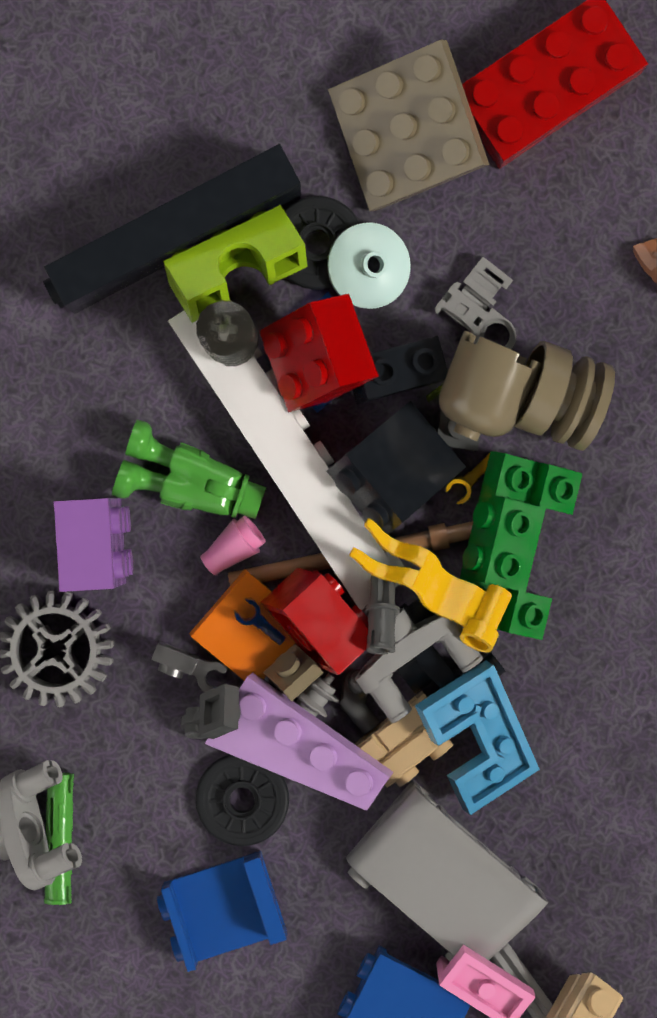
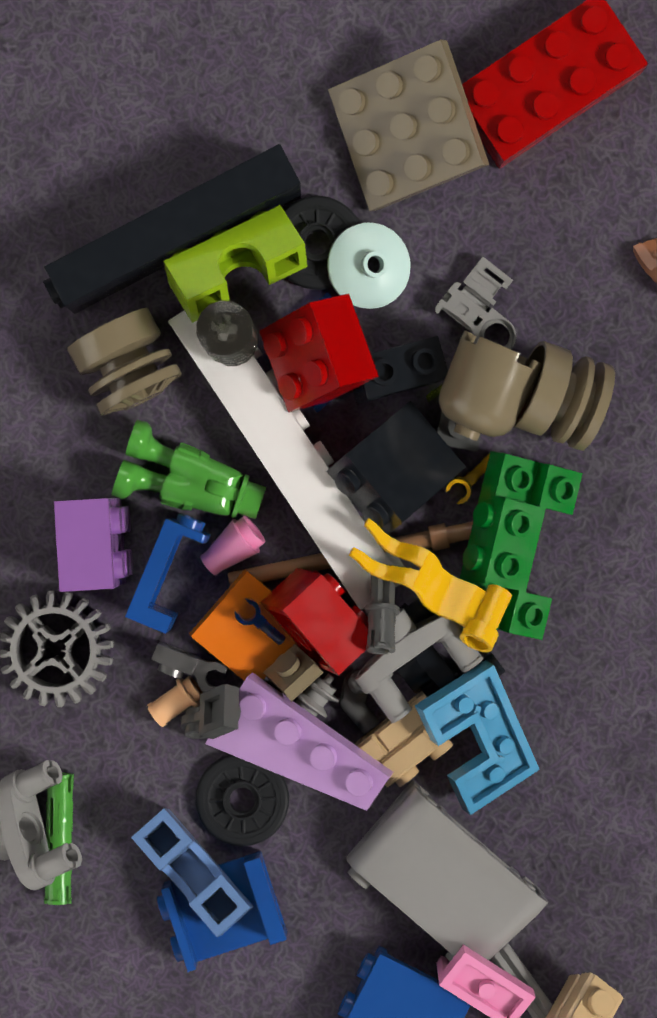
(124, 361): none -> dark tan wheel
(143, 605): none -> blue panel
(175, 701): none -> light nougat pin
(193, 871): none -> medium blue arch

